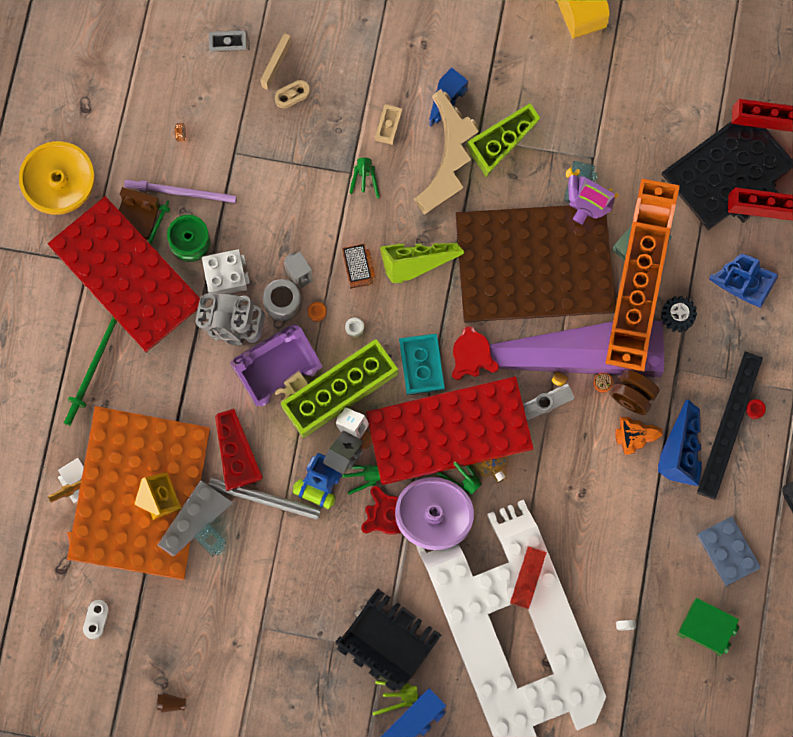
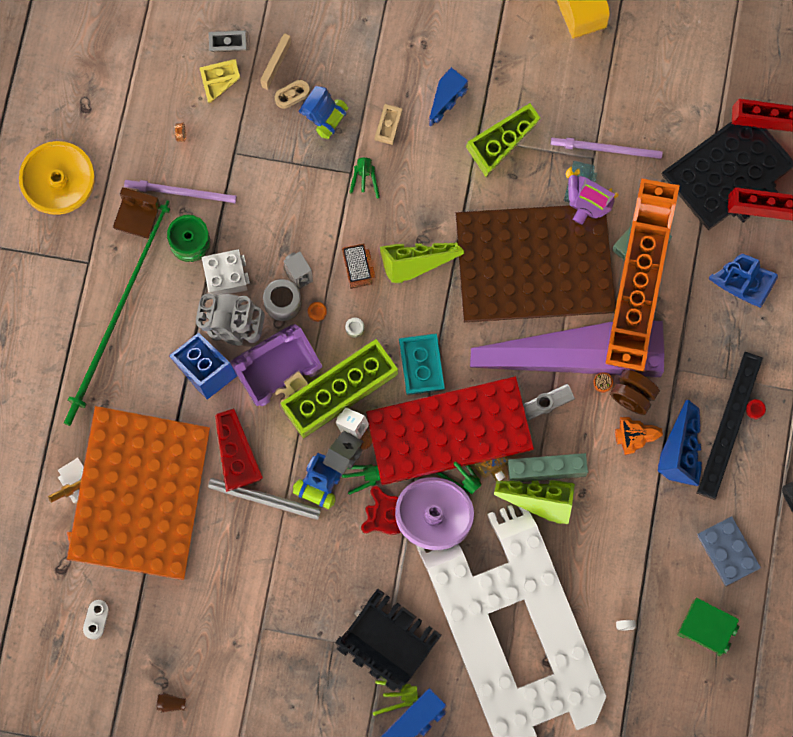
(125, 274): red plate -> none
(157, 495): yellow slope -> none
(199, 510): light grey wing -> none
(203, 365): none -> blue slope
(217, 548): clear light blue window -> none
(219, 78): none -> light yellow wing
(323, 111): none -> blue piece
(455, 156): tan arch -> none
(471, 354): red tile -> none
(528, 577): clear red tile -> none
(547, 467): none -> sand green brick
(548, 501): none -> lime wedge
(559, 379): yellow piece -> none
(570, 143): none -> lavender bar
(683, 309): black wheel -> none

